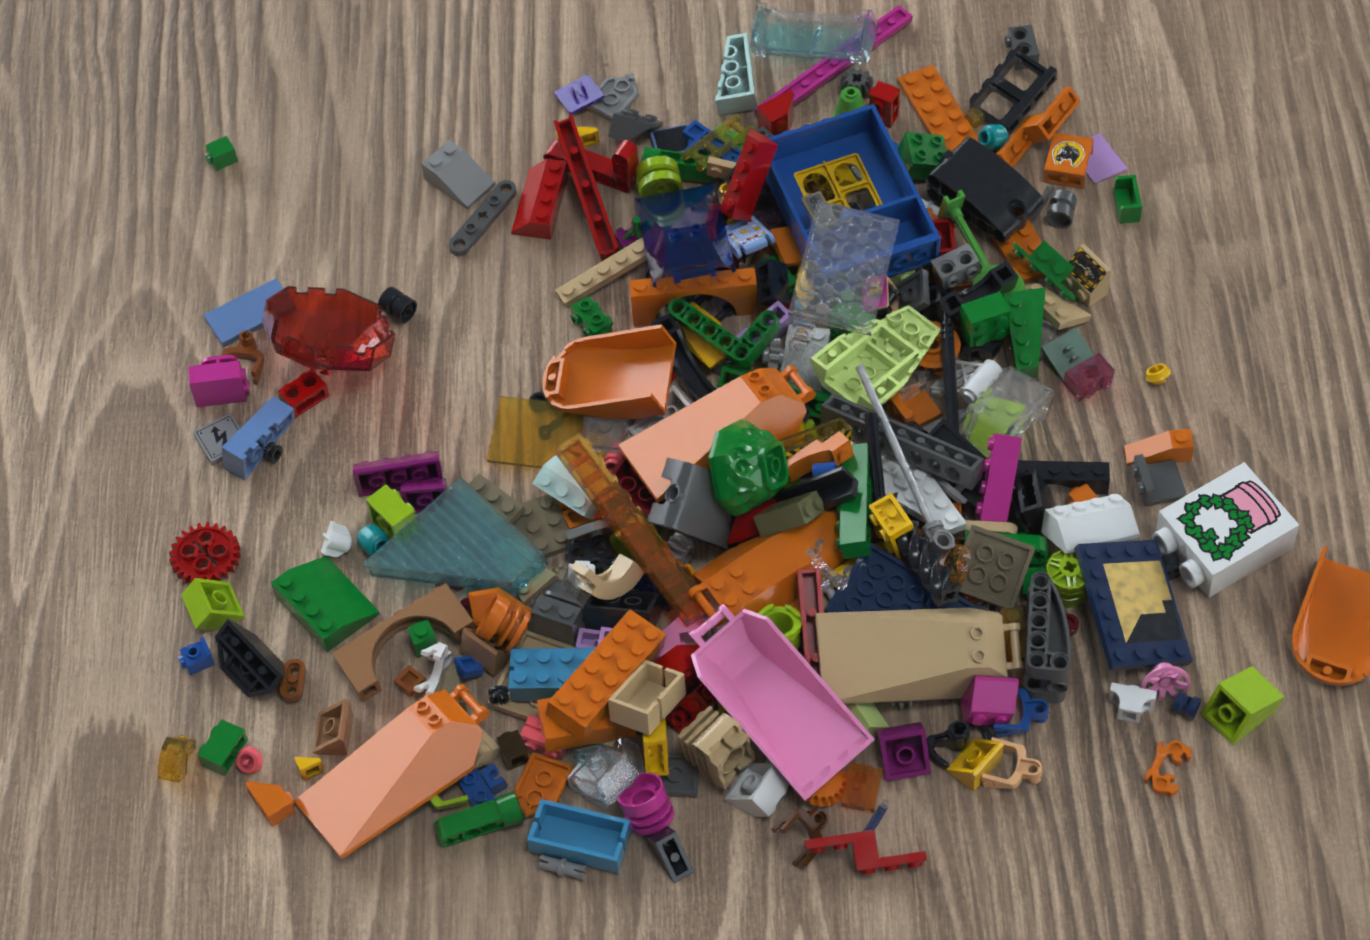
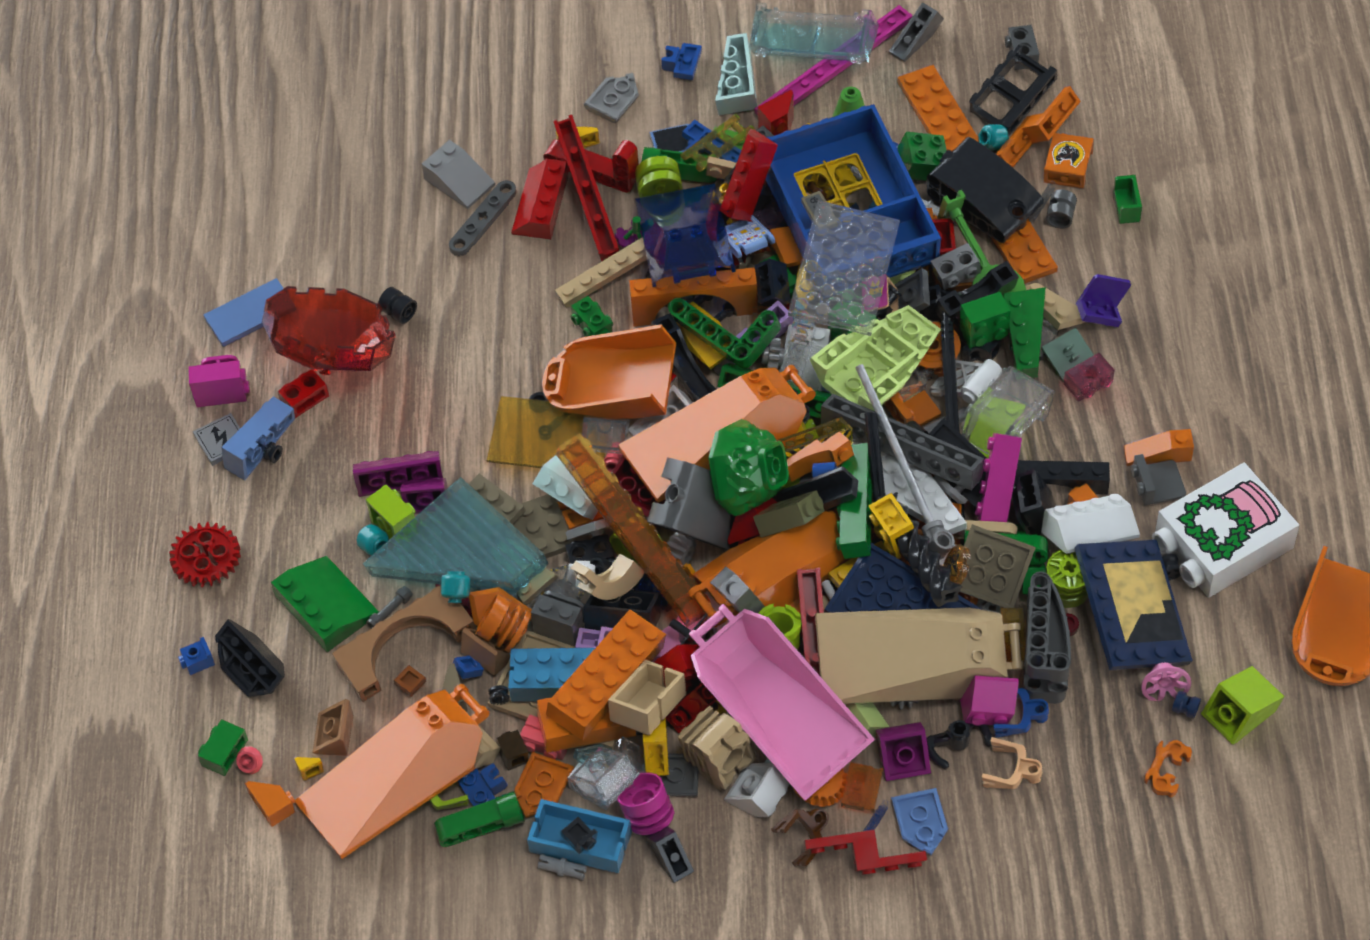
(174, 757): clear yellow brick -> none
(211, 603): lime slope -> none
(220, 153): green brick -> none
(247, 349): dark orange piece -> none
(293, 682): dark orange plate -> none
(336, 540): white piece -> none
(402, 595): none -> dark grey bar
(421, 636): green brick -> none
(442, 659): white piece -> none
(455, 586): none -> teal head
(579, 94): piece -> none
(579, 835): none -> black bracket
(631, 125): dark grey slope -> none
(682, 62): none -> blue plate
(683, 631): none -> black shield
(736, 591): none -> flat silver slope
(829, 578): clear piece -> none
(857, 79): dark grey gear -> none
(887, 102): red brick -> none
(917, 32): none -> flat silver slope
(921, 819): none -> medium blue tile
(974, 117): clear yellow bush -> none
(978, 758): yellow slope -> none
(1051, 264): green bracket -> none
(1089, 278): slope -> none
(1101, 298): none -> dark purple bracket
(1104, 161): lavender window -> none
(1131, 701): white brick -> none
(1157, 374): yellow hat -> none

